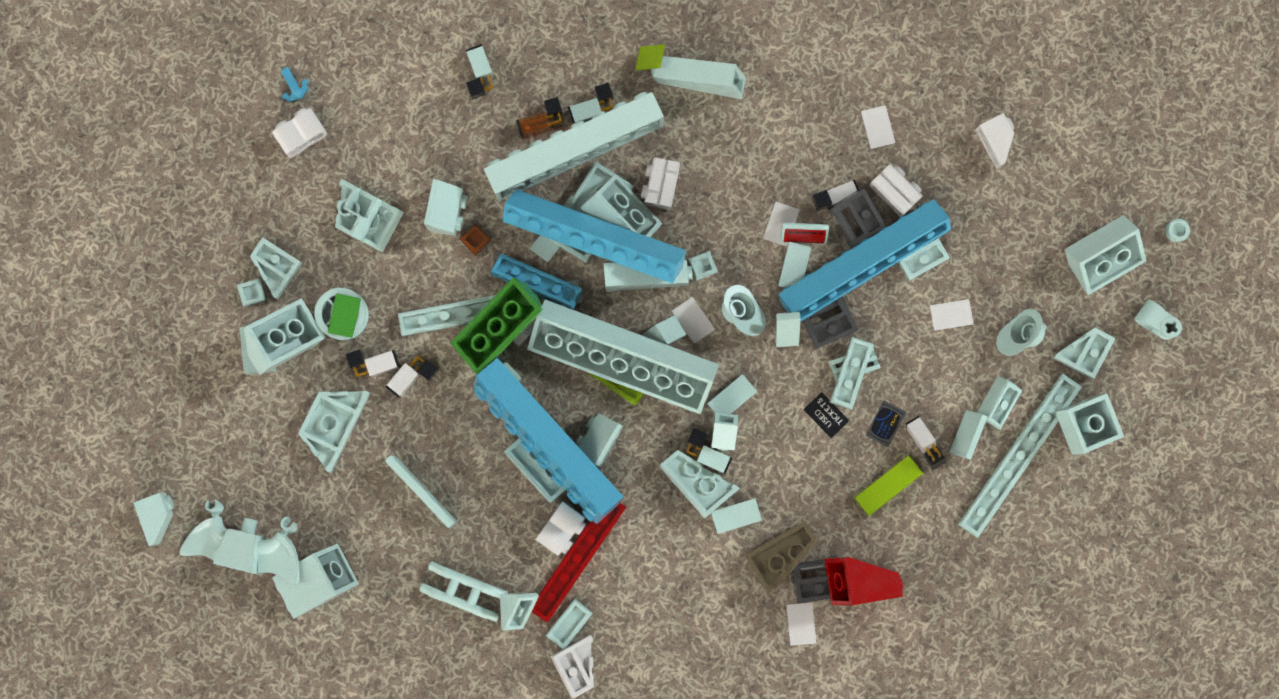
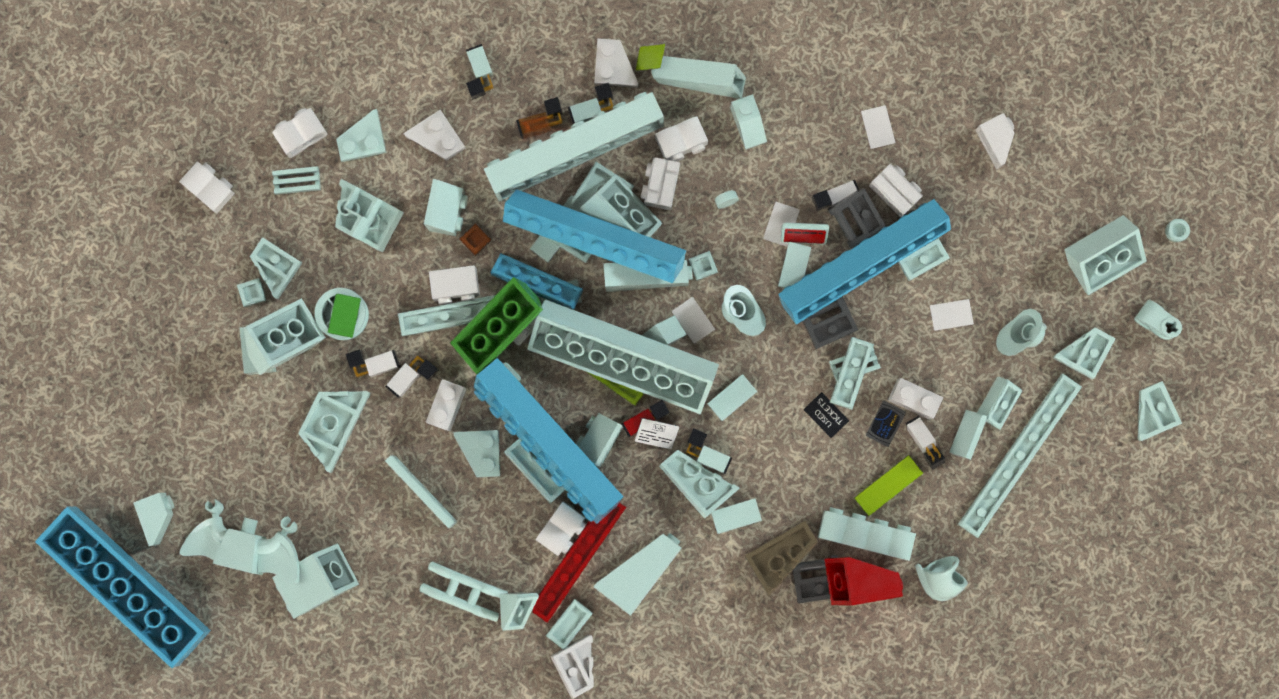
(123, 586): none -> medium azure brick
(207, 187): none -> white brick
(277, 182): none -> light aqua tile
(297, 92): medium azure piece -> none
(362, 139): none -> light aqua wing
(436, 136): none -> white wing
(446, 405): none -> white brick
(454, 284): none -> white brick
(481, 451): none -> light aqua wing
(613, 65): none -> white wing
(637, 575): none -> light aqua slope
(656, 433): none -> white sticker
(658, 410): none -> piece
(682, 139): none -> white brick
(724, 431): light aqua brick -> none
(726, 199): none -> light aqua tile
(748, 121): none -> light aqua slope
(787, 329): light aqua tile -> none
(801, 624): white sticker -> none
(866, 535): none -> light aqua brick
(915, 398): none -> white brick
(941, 579): none -> light aqua piece
(1089, 424): light aqua brick -> none
(1155, 411): none -> light aqua wing

